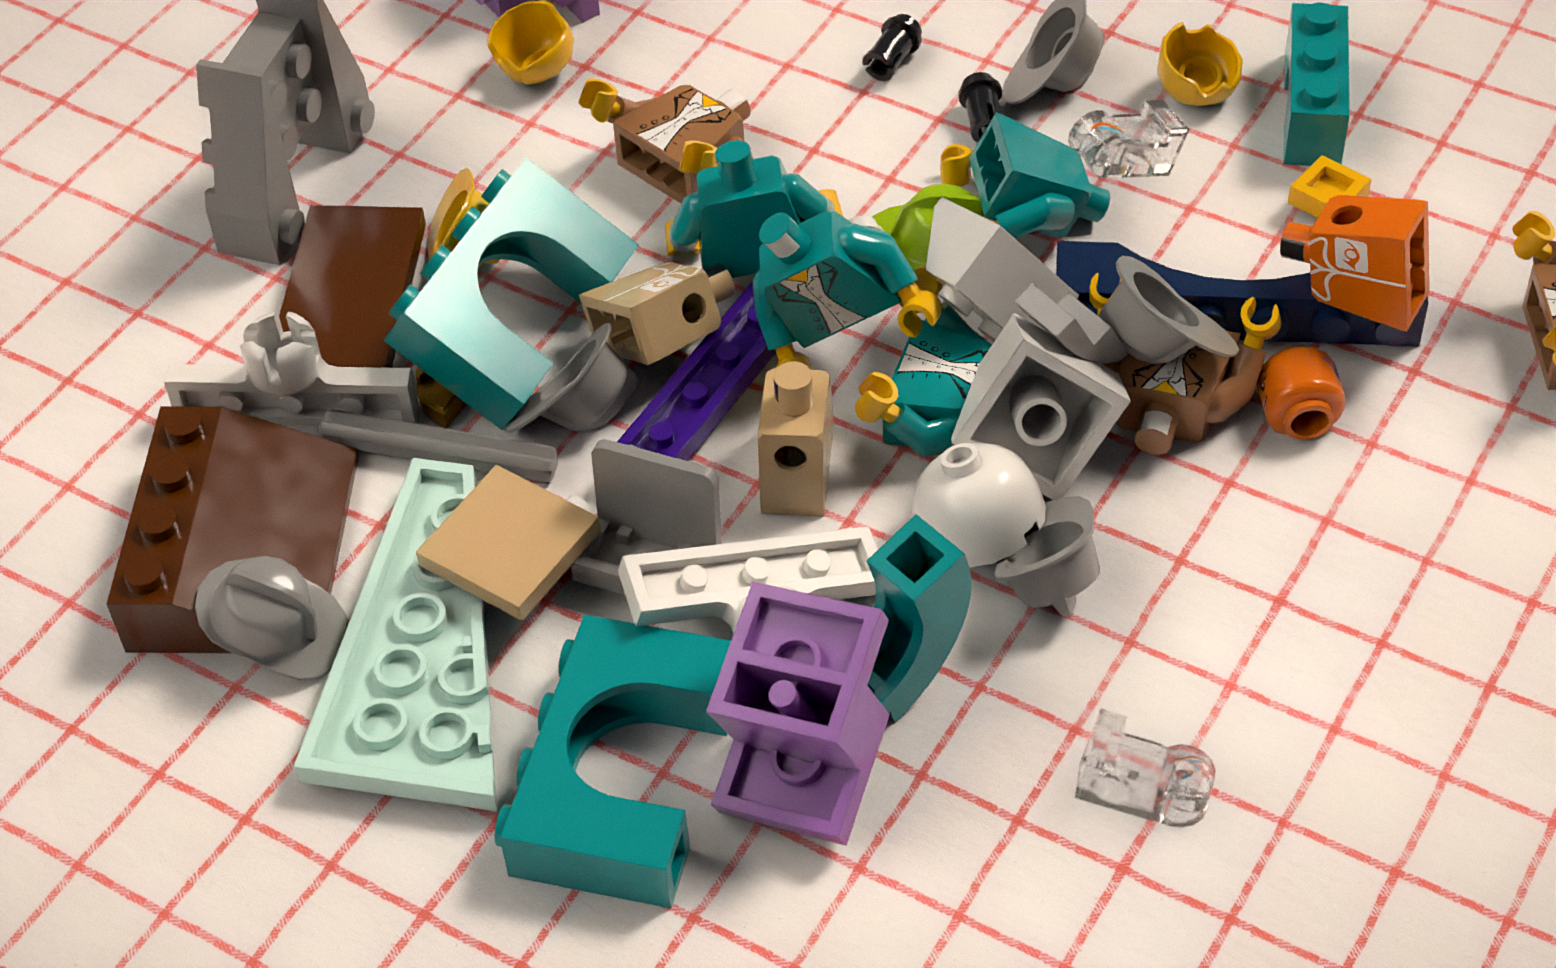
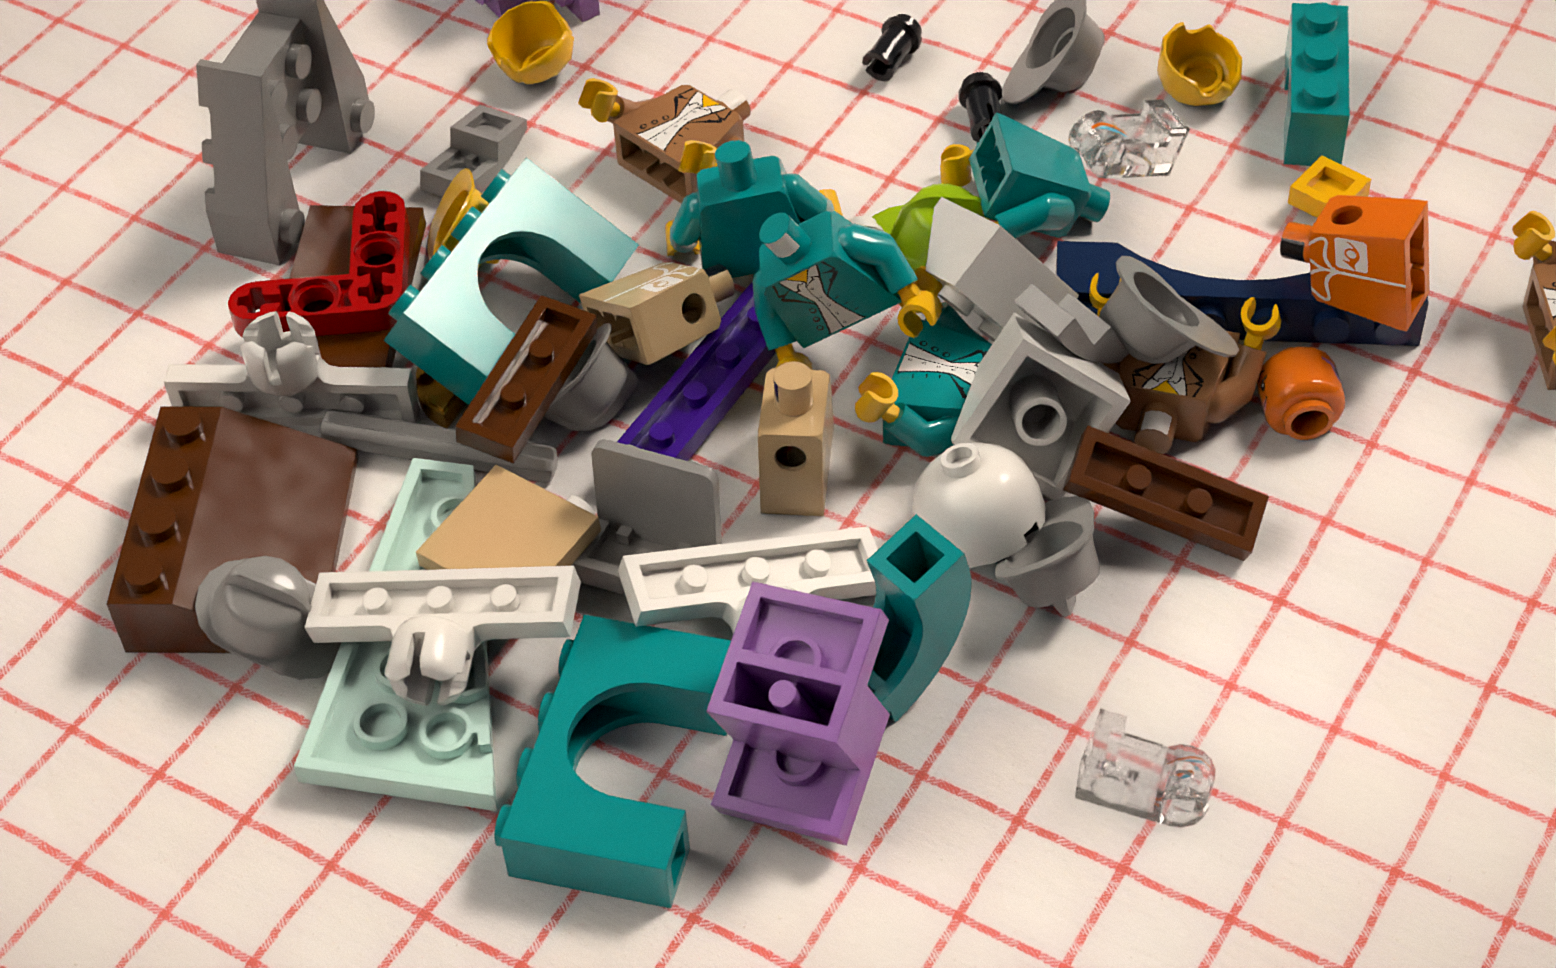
(350, 293): none -> red beam
(441, 617): none -> white plate
(477, 142): none -> light grey slope
(526, 379): none -> reddish brown plate
(1166, 493): none -> reddish brown plate

